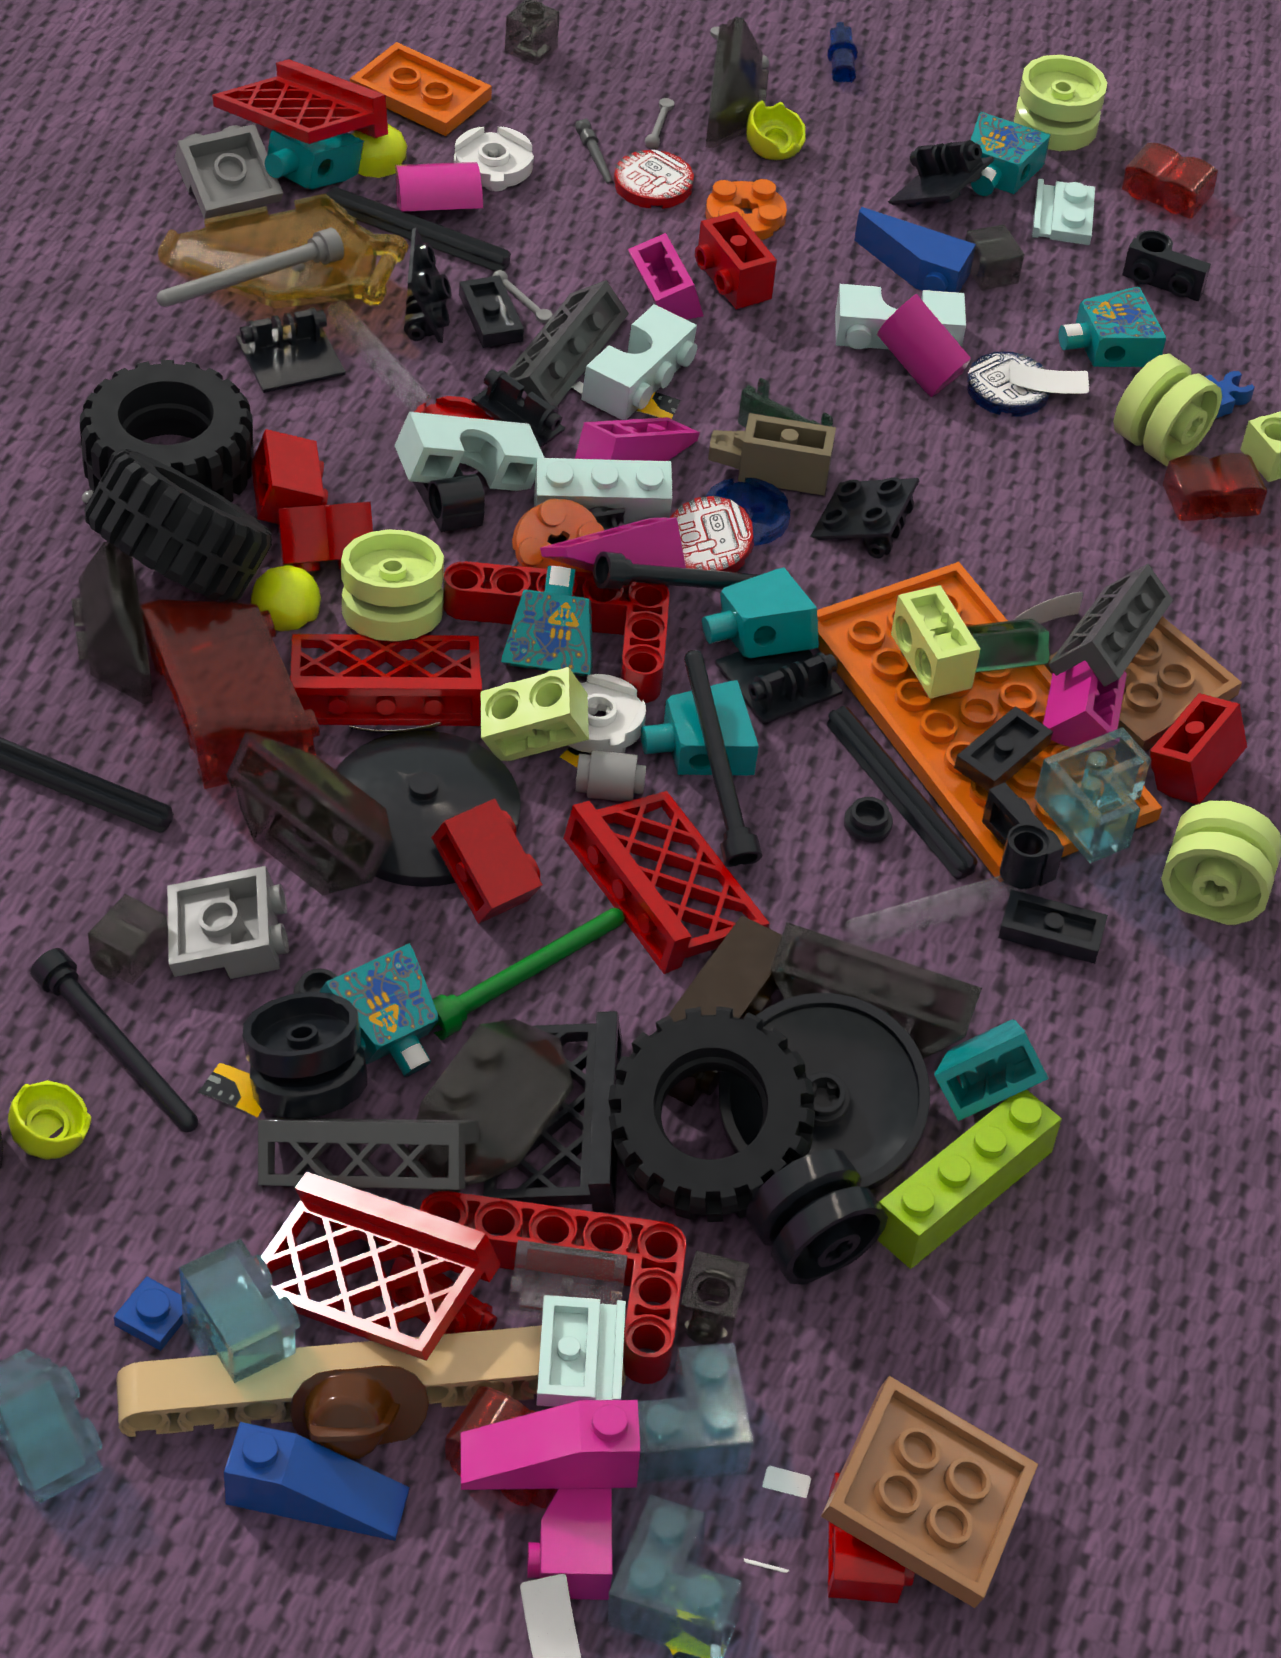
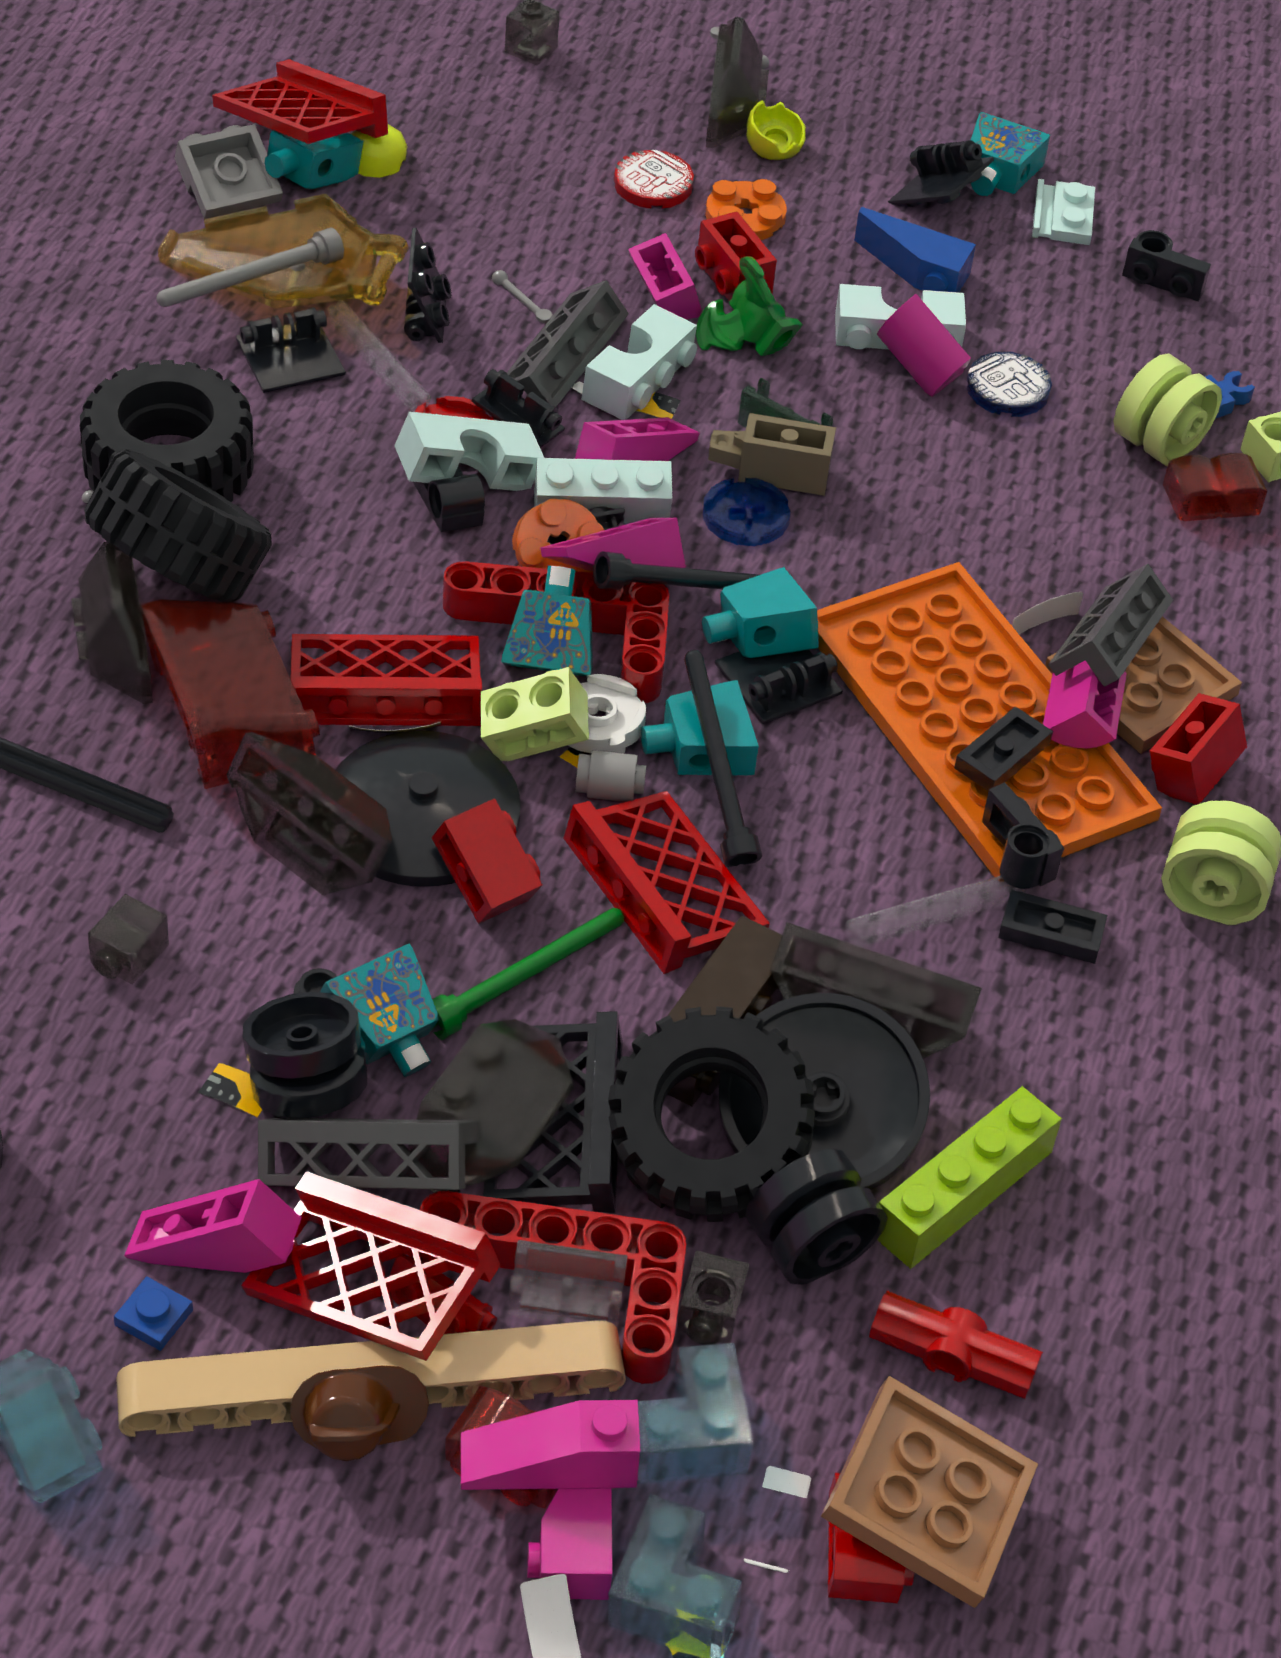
(40, 1112): neon yellow hair -> none
(57, 973): black piece -> none
(220, 1230): none -> dark pink slope
(227, 924): light grey plate -> none
(236, 1311): clear light blue brick -> none
(286, 474): red brick -> none
(288, 595): neon yellow hair -> none
(310, 1483): blue slope -> none
(321, 532): red brick -> none
(392, 585): yellowish green wheel -> none
(424, 88): orange plate -> none
(438, 186): dark pink brick -> none
(438, 236): black axle -> none
(491, 311): black plate -> none
(510, 147): white plate -> none
(580, 1350): light aqua plate -> none
(590, 140): dark grey piece -> none
(652, 140): light grey hinge -> none
(714, 534): tile -> none
(754, 317): none -> green animal
(842, 53): clear blue axle -> none
(868, 511): black hinge -> none
(868, 819): black plate -> none
(902, 793): black axle -> none
(935, 641): yellowish green brick -> none
(955, 1343): none -> red piece
(989, 1068): teal torso -> none
(996, 257): clear smoke brick -> none
(1011, 644): clear green slope -> none
(1049, 380): white sticker -> none
(1062, 99): yellowish green wheel -> none
(1094, 791): clear light blue brick -> none
(1115, 330): teal torso -> none
(1170, 180): clear red brick -> none

